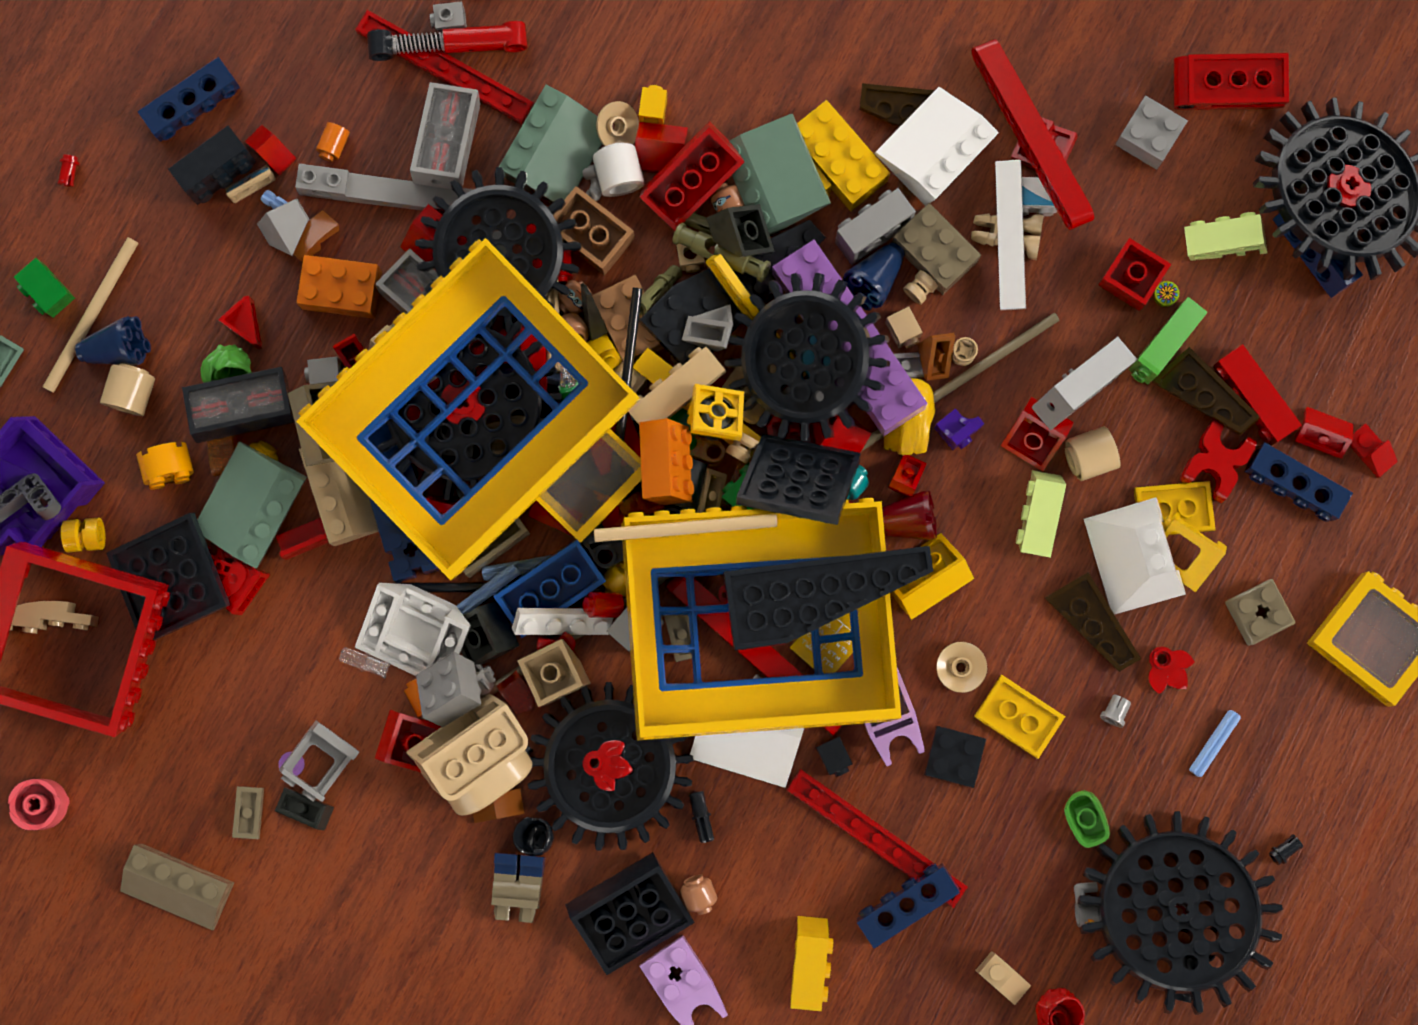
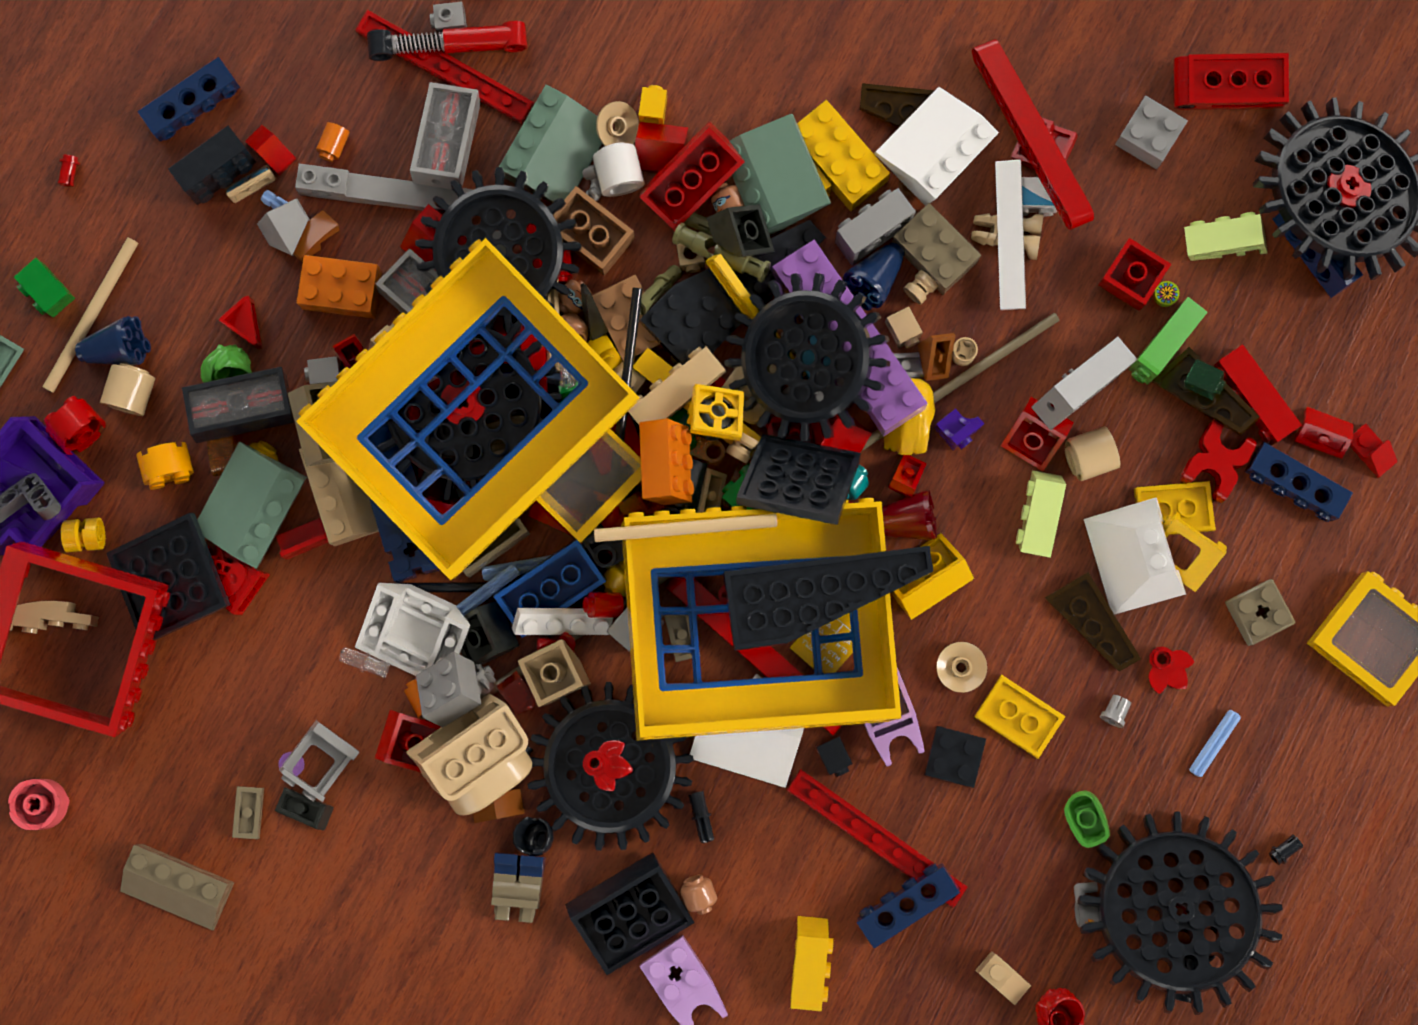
(74, 425): none -> red brick
(710, 329): light grey slope -> none
(1205, 380): none -> clear green brick

